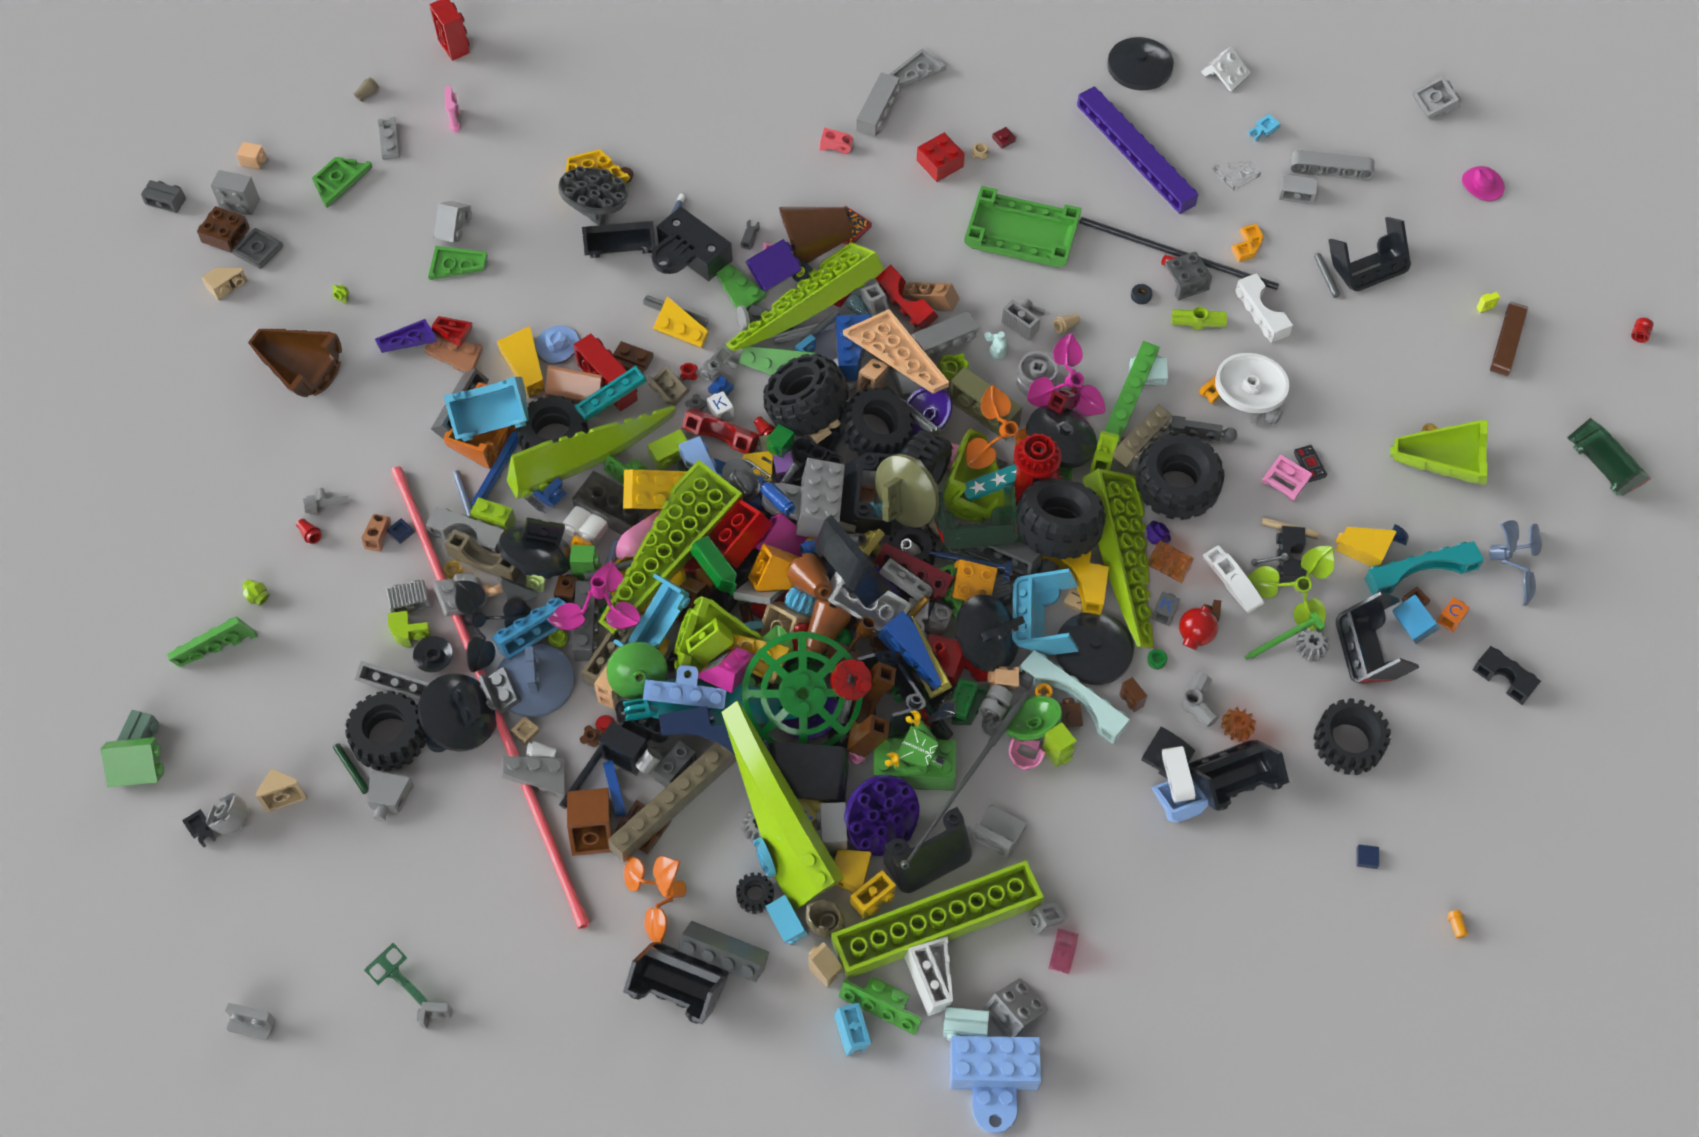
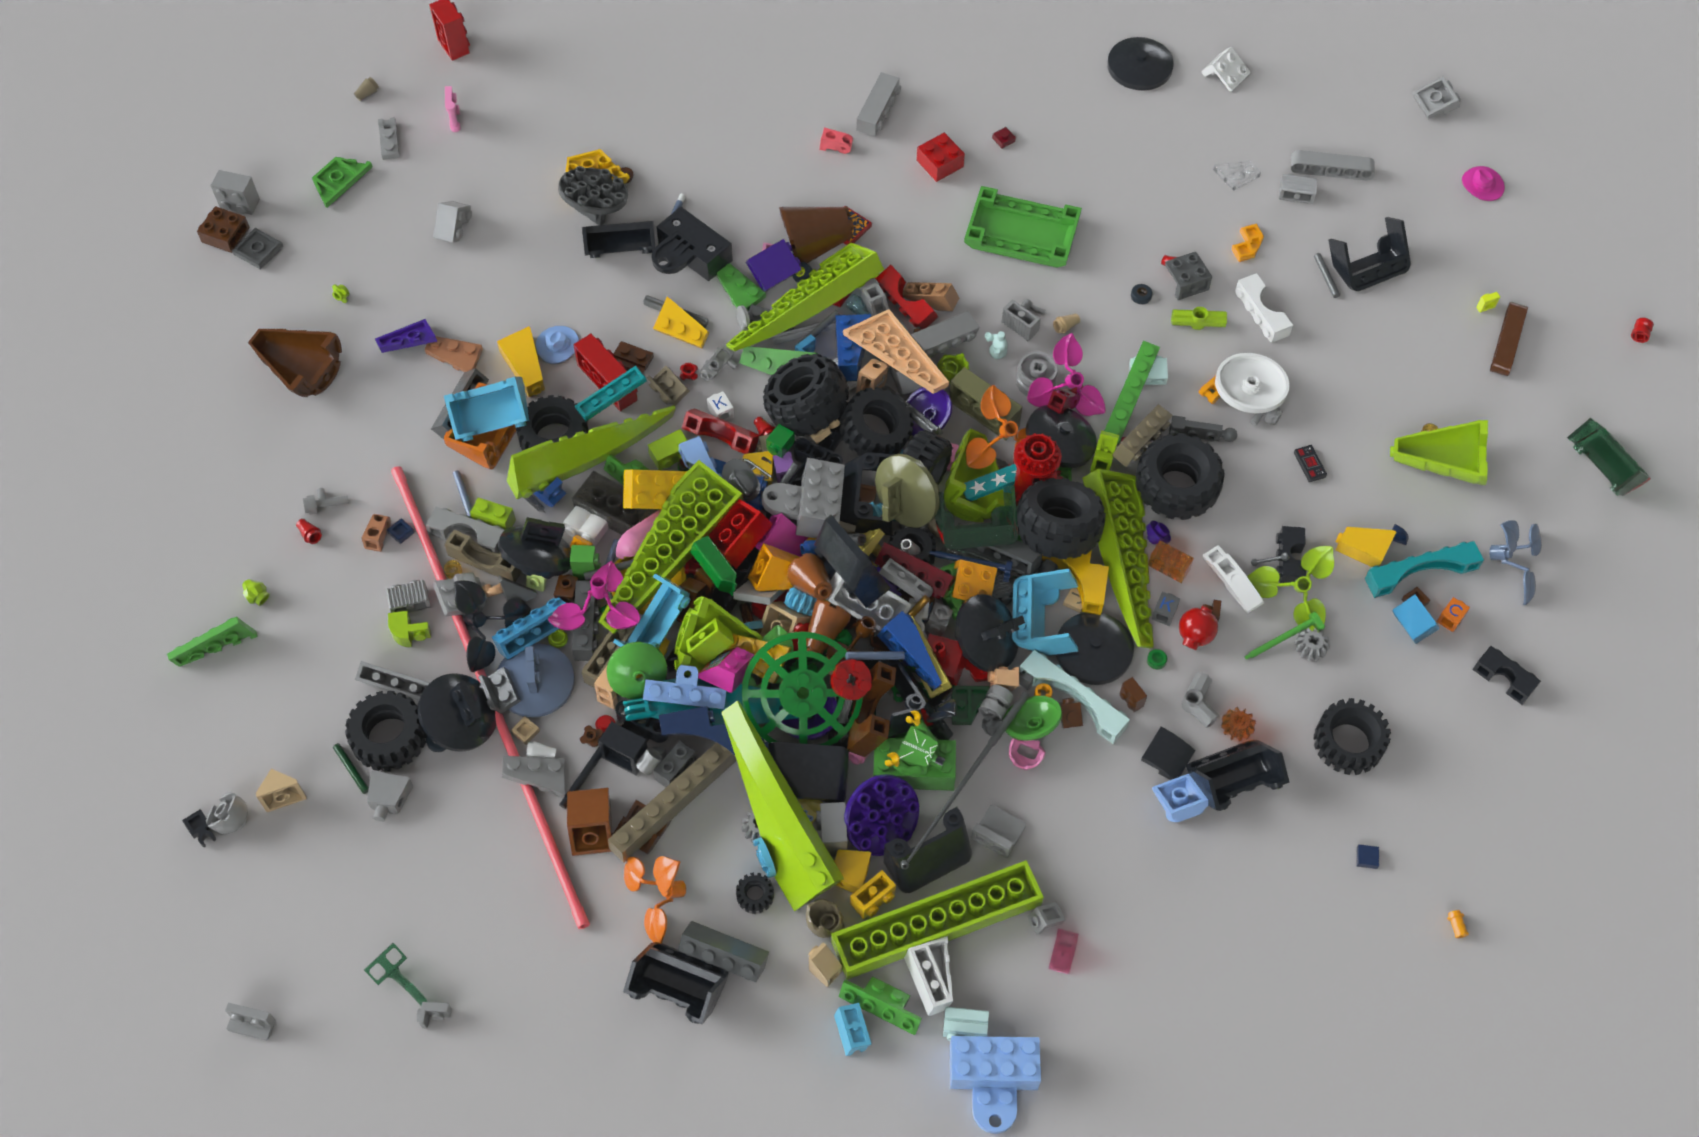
(132, 762): bright green brick -> none
(139, 726): sand green brick -> none
(163, 196): dark grey brick -> none
(224, 280): tan slope -> none
(251, 155): light nougat brick -> none
(432, 647): black dish -> none
(452, 329): red wing -> none
(456, 261): bright green wing -> none
(497, 467): blue axle -> none
(571, 383): nougat slope -> none
(614, 788): blue beam -> none
(696, 399): dark grey plate -> none
(719, 385): blue tile -> none
(749, 235): dark grey bar -> none
(778, 498): blue piece -> none
(786, 920): medium azure hinge -> none
(897, 655): none -> sand blue bar
(917, 68): light grey wing -> none
(964, 696): green plate -> none
(980, 151): tan plate -> none
(1015, 1007): light grey bracket -> none
(1059, 745): lime brick -> none
(1137, 150): dark purple brick -> none
(1170, 250): black piece -> none
(1178, 774): white beam -> none
(1265, 126): medium azure plate -> none
(1277, 524): tan bar -> none
(1290, 473): bright pink plate -> none
(1361, 645): black windscreen -> none

